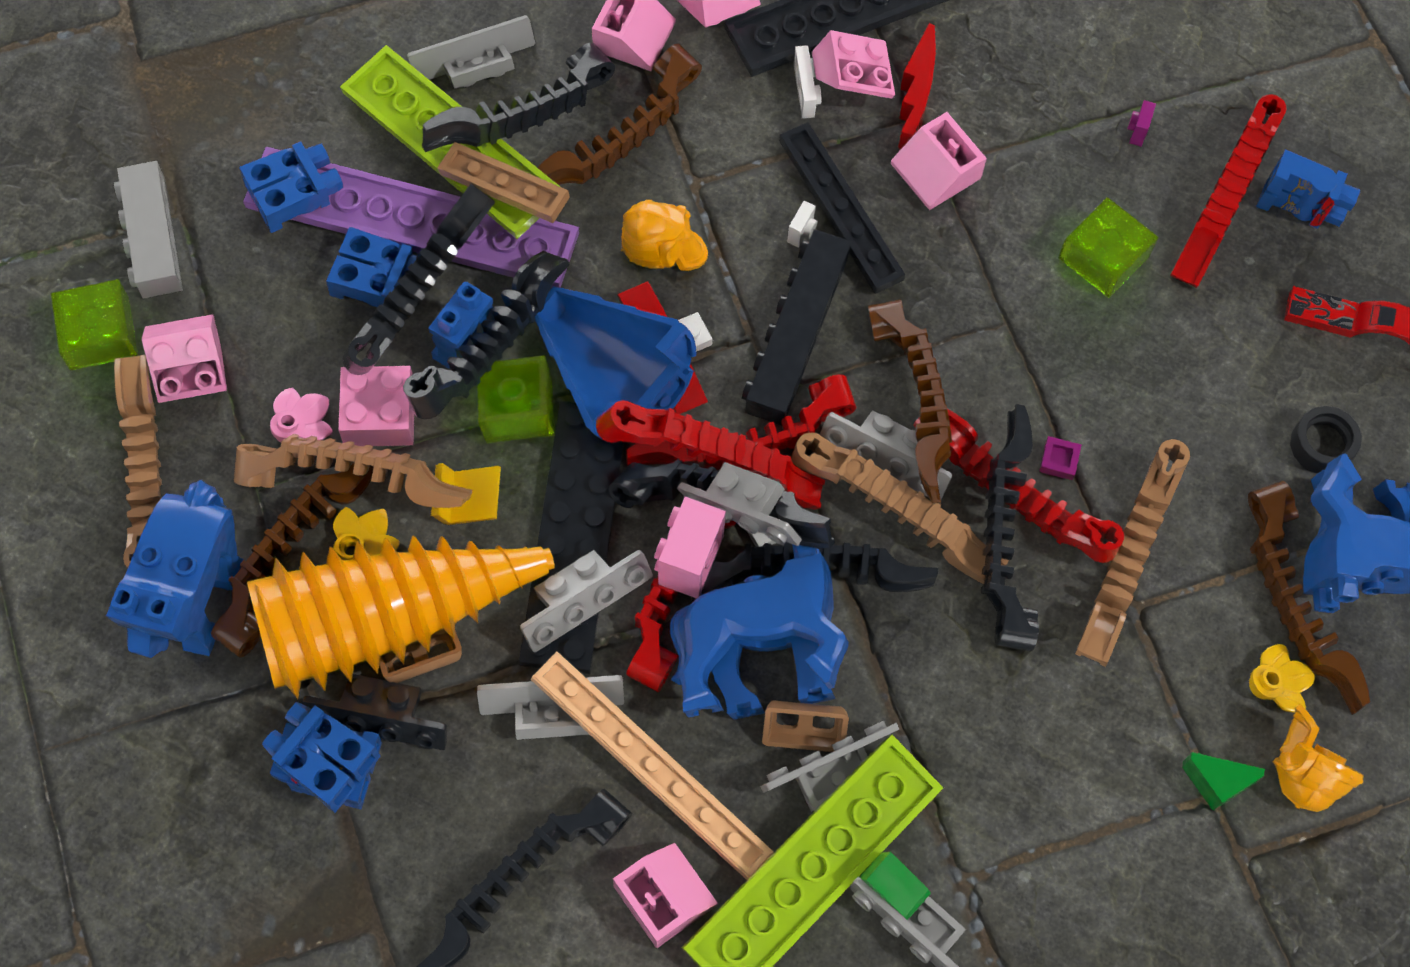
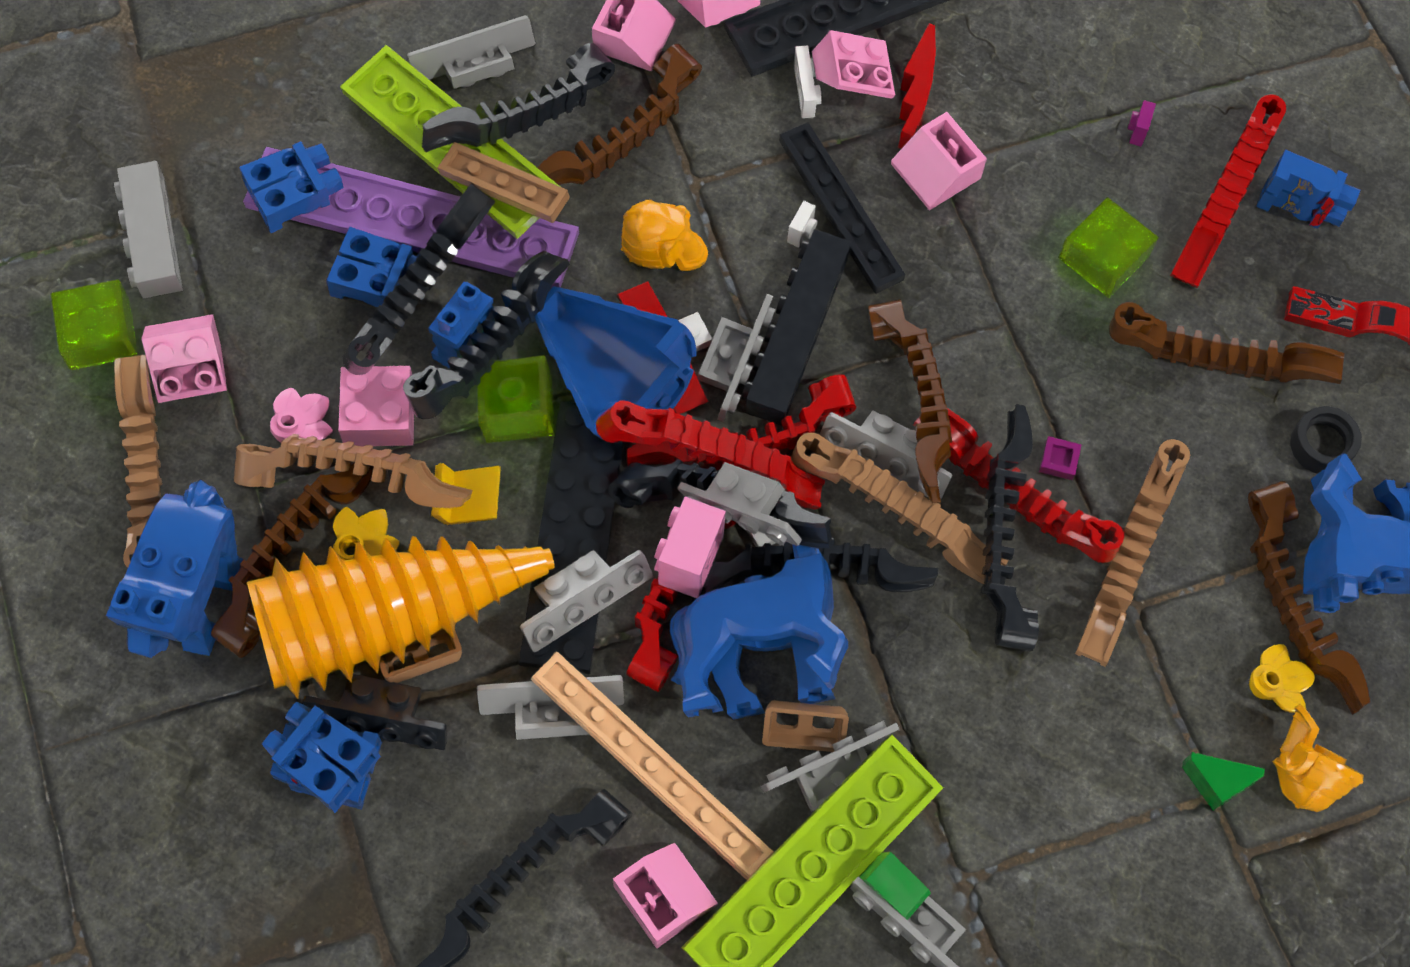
(729, 353): none -> light grey bracket
(1295, 363): none -> reddish brown piece

